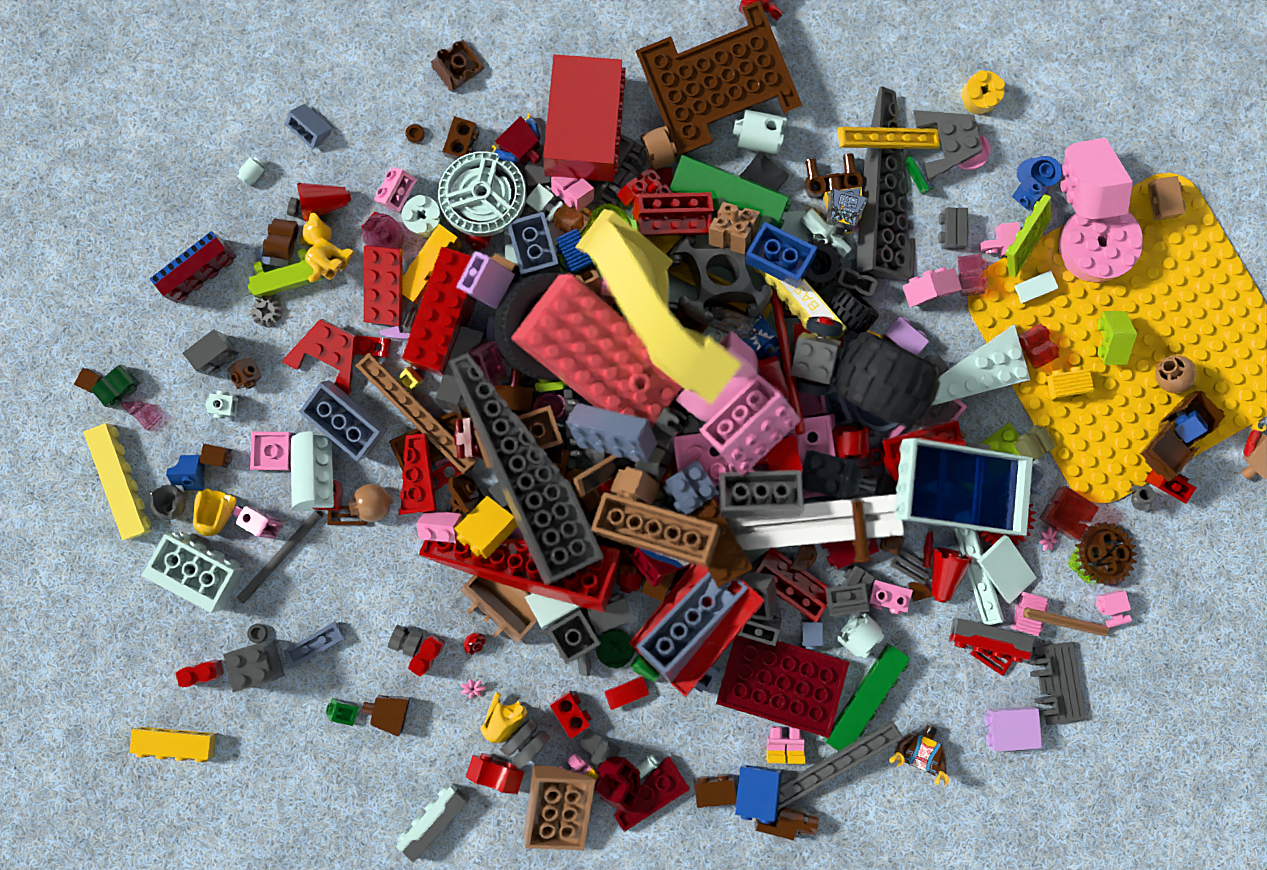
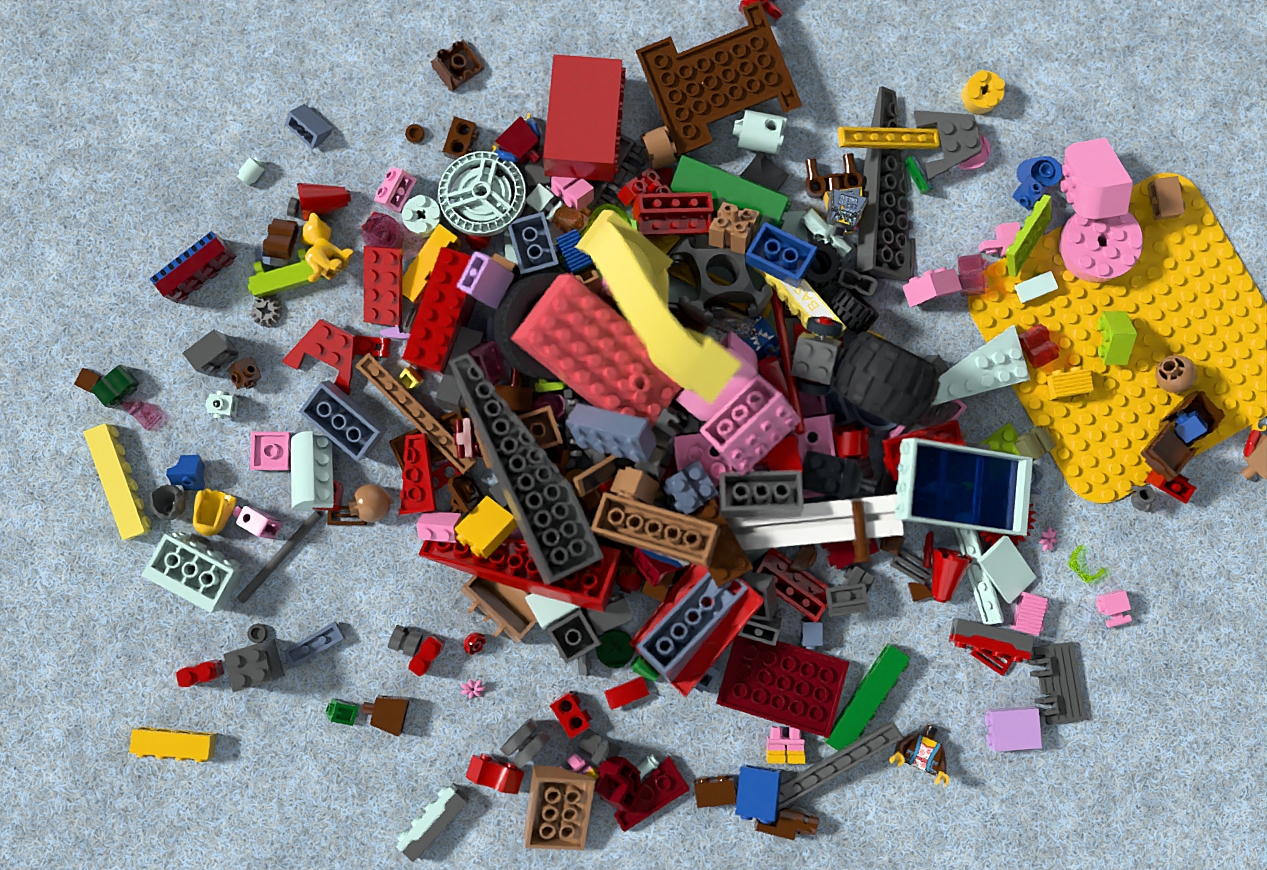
(216, 456): reddish brown brick -> none
(502, 720): yellow hair -> none
(861, 635): light aqua brick -> none
(880, 456): red bush -> none
(889, 596): bright pink brick -> none
(905, 336): lavender brick -> none
(954, 228): dark grey brick -> none
(1065, 621): medium nougat axle -> none
(1067, 511): clear red piece -> none
(1117, 566): reddish brown gear -> none

